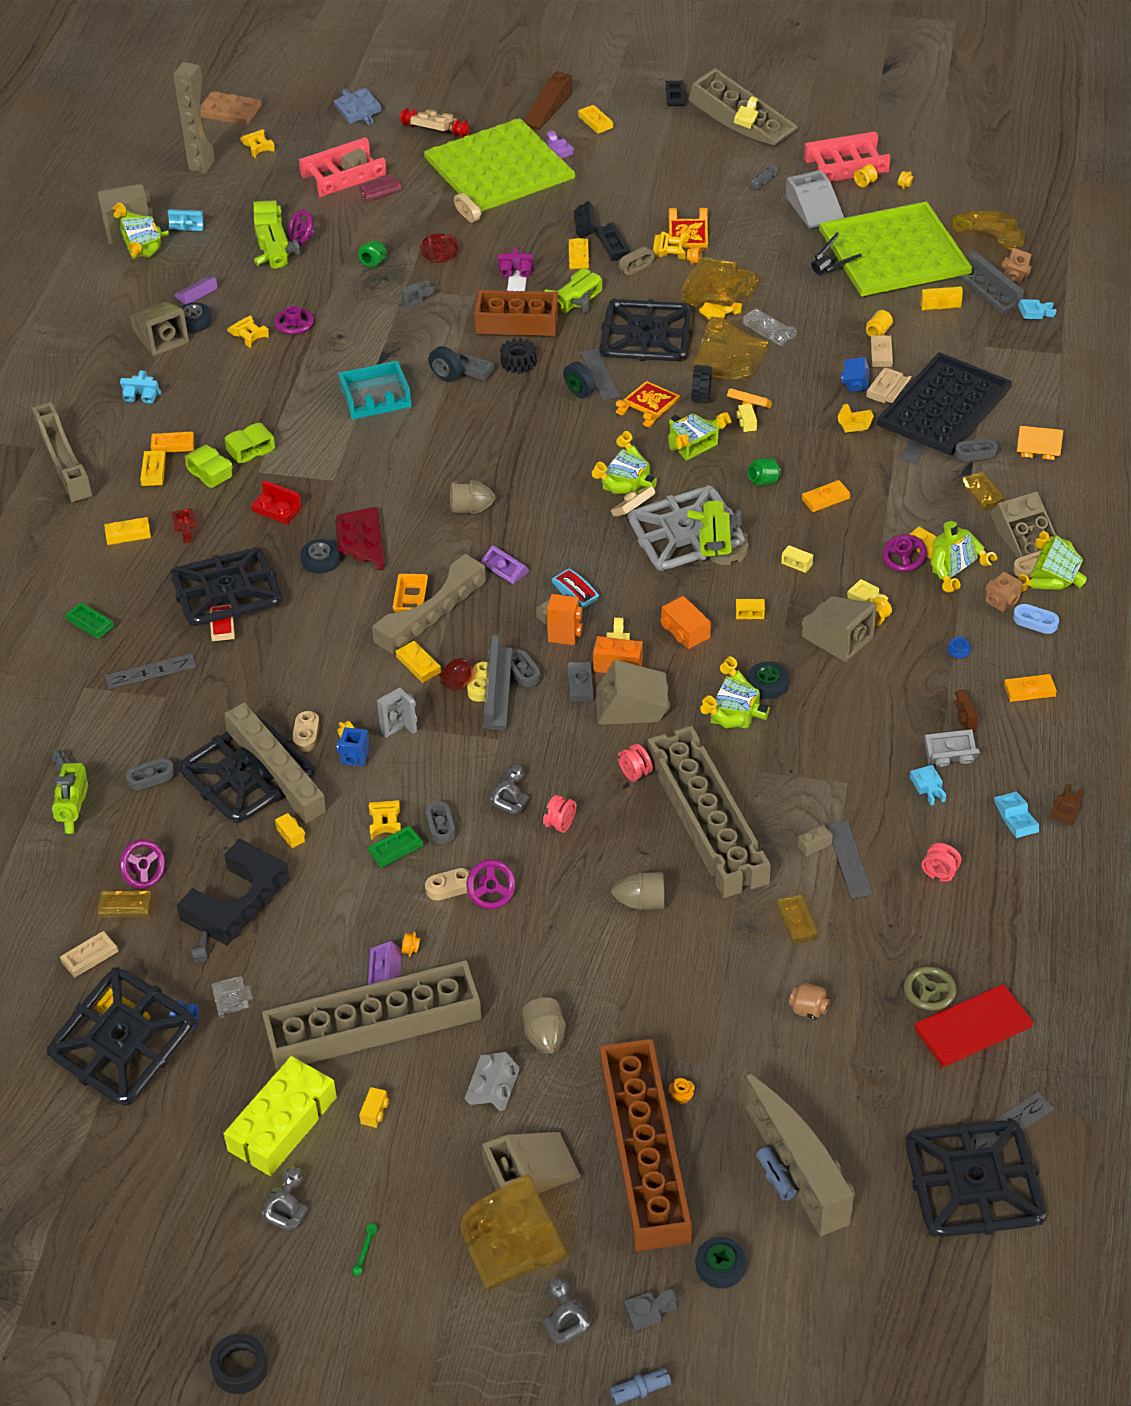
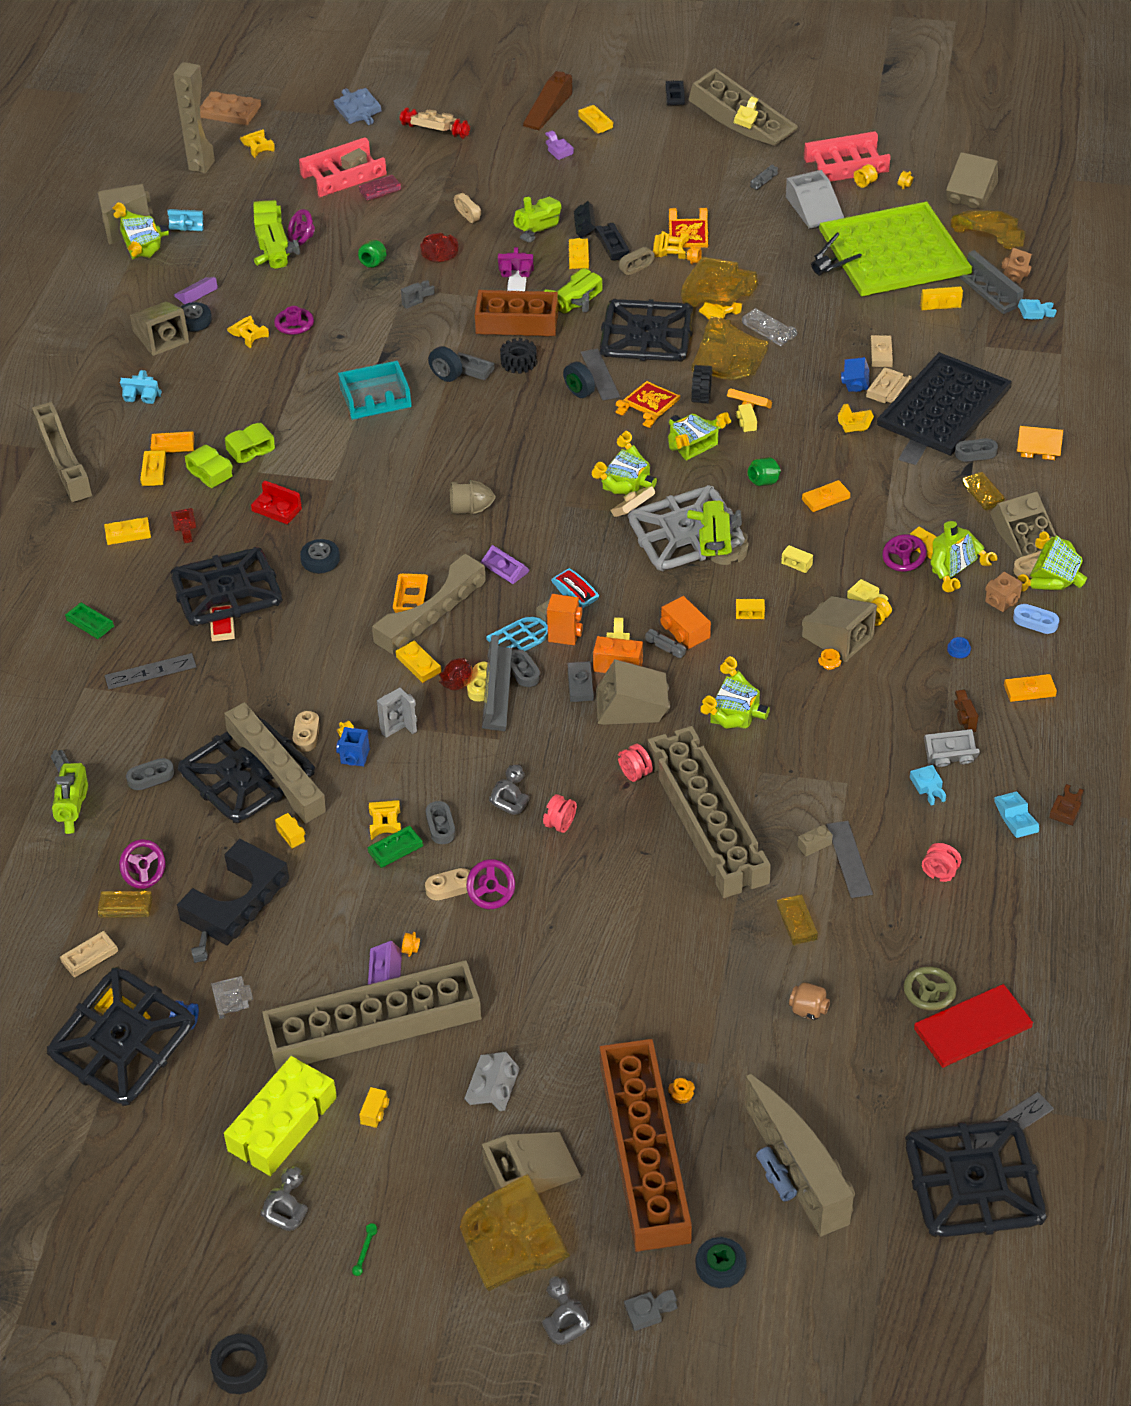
(360, 535): dark red wing -> none
(499, 164): lime plate -> none
(509, 636): none -> medium azure window
(537, 217): none -> lime piece
(544, 1024): dark tan helmet -> none
(640, 1386): sand blue pin -> none
(641, 891): dark tan helmet -> none
(665, 643): none -> dark grey axle
(769, 679): black wheel -> none
(829, 659): none -> light orange plate
(879, 323): yellow brick -> none
(972, 180): none -> dark tan slope

